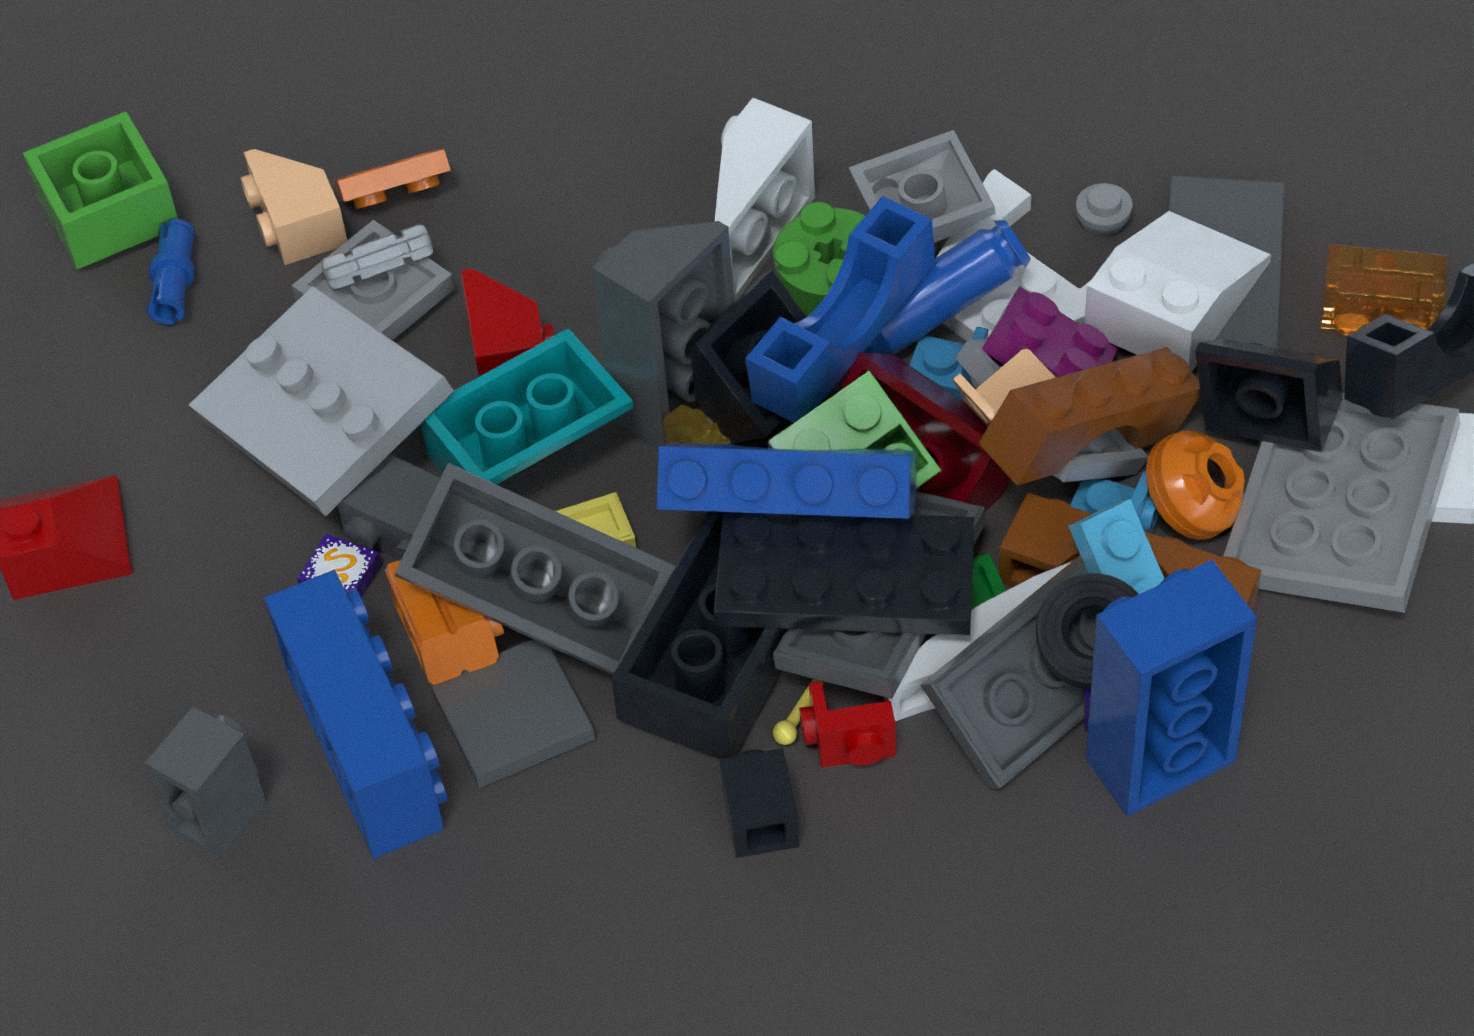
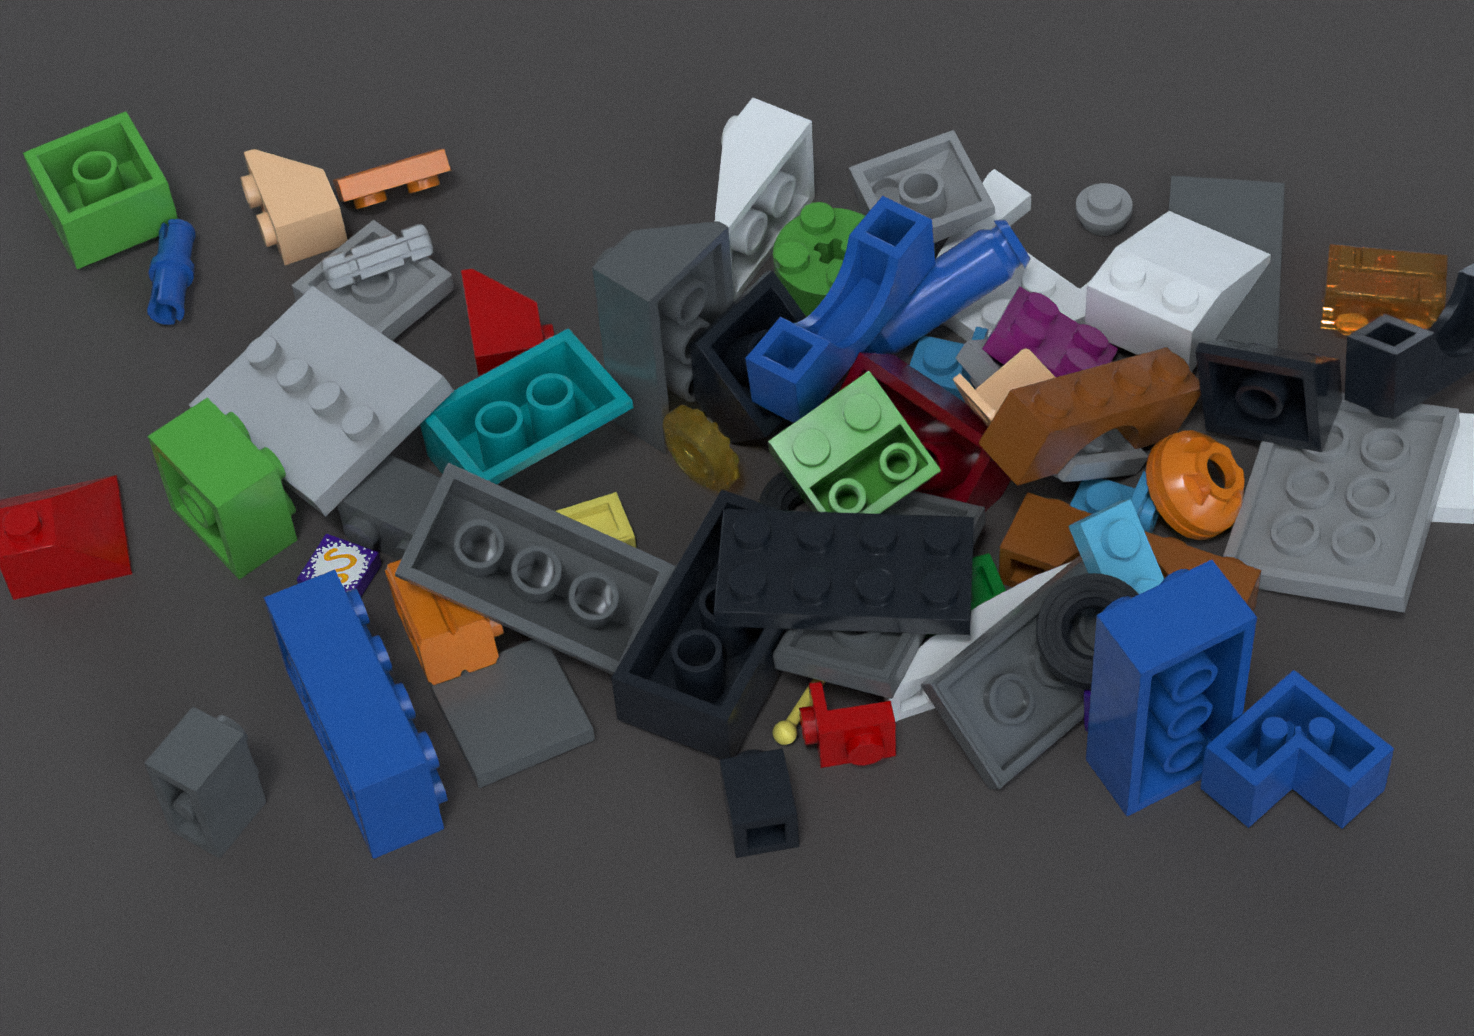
(224, 486): none -> bright green brick
(786, 480): blue arch -> none
(1297, 743): none -> blue brick

